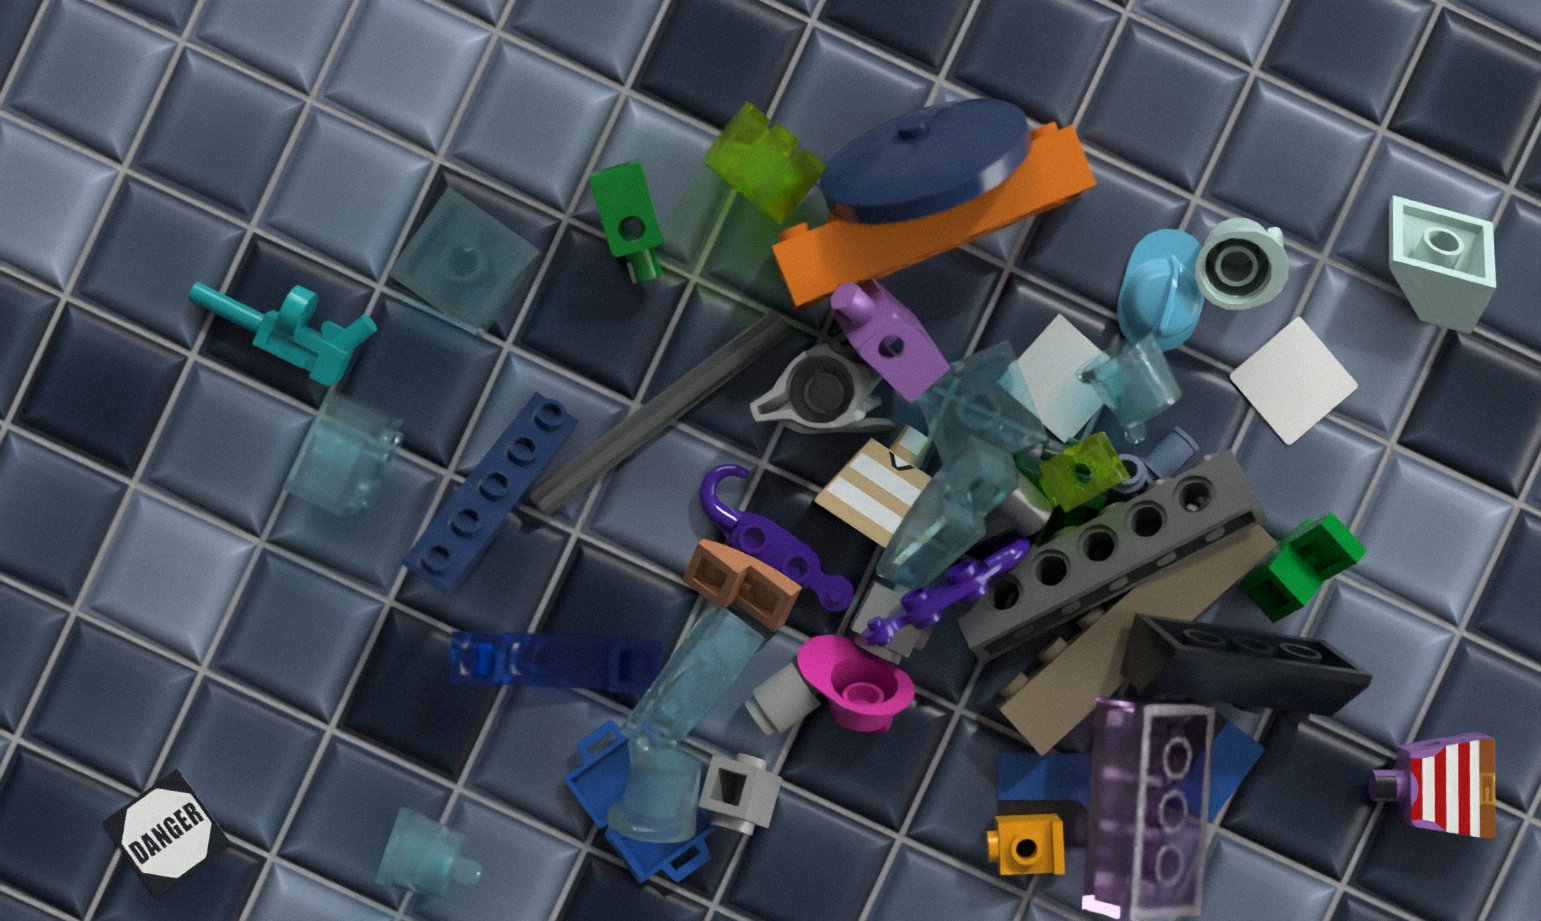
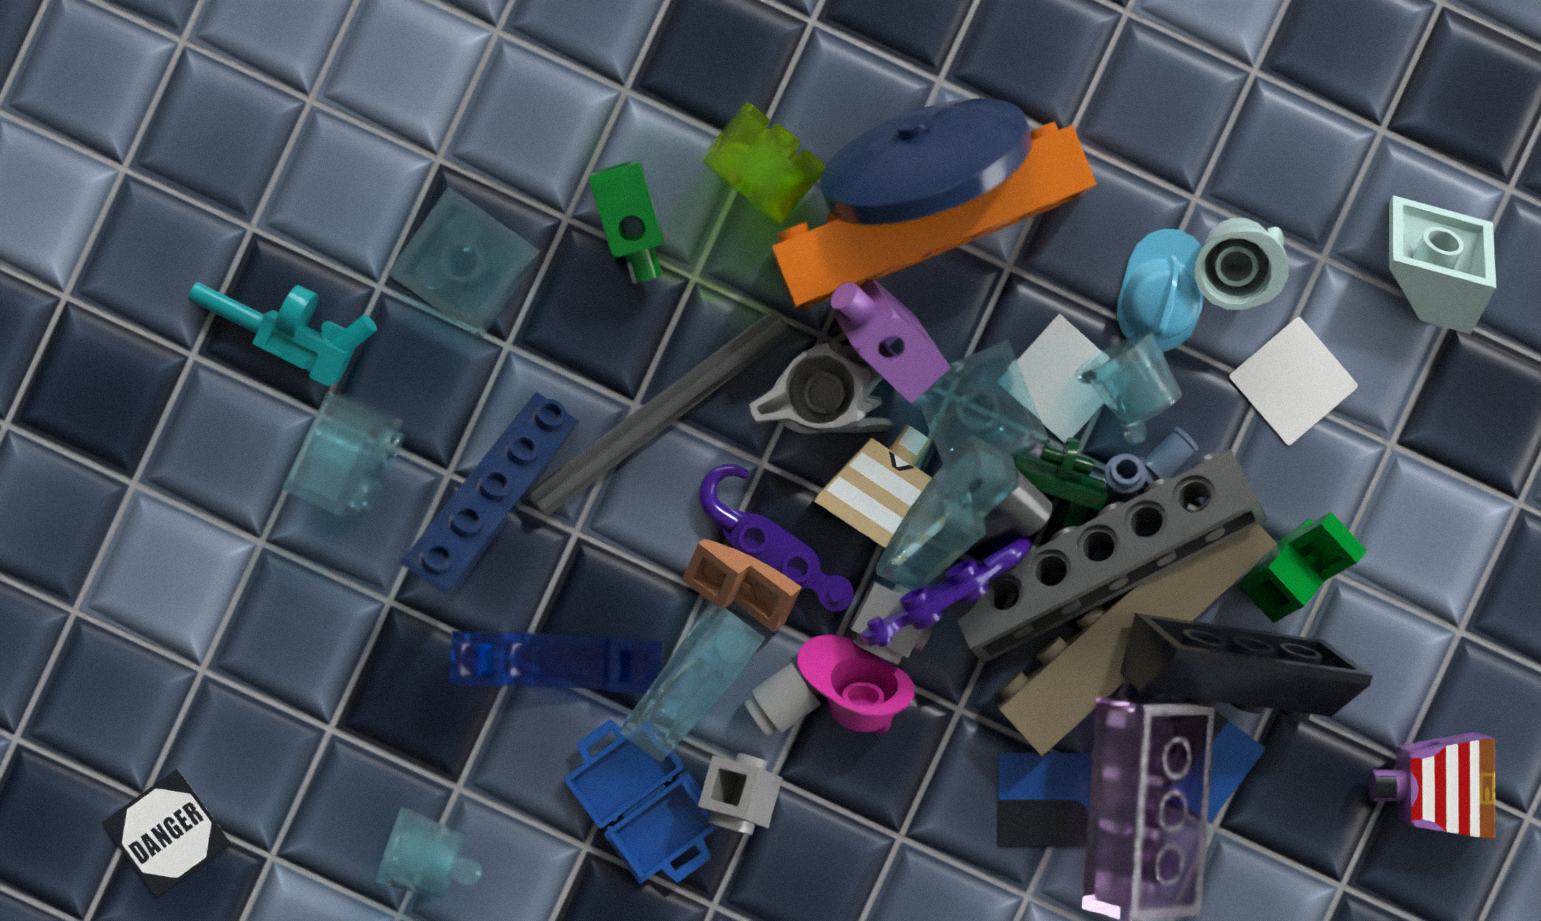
(658, 794): clear light blue hat -> none
(1043, 829): light orange brick -> none
(1059, 472): clear neon green brick -> none

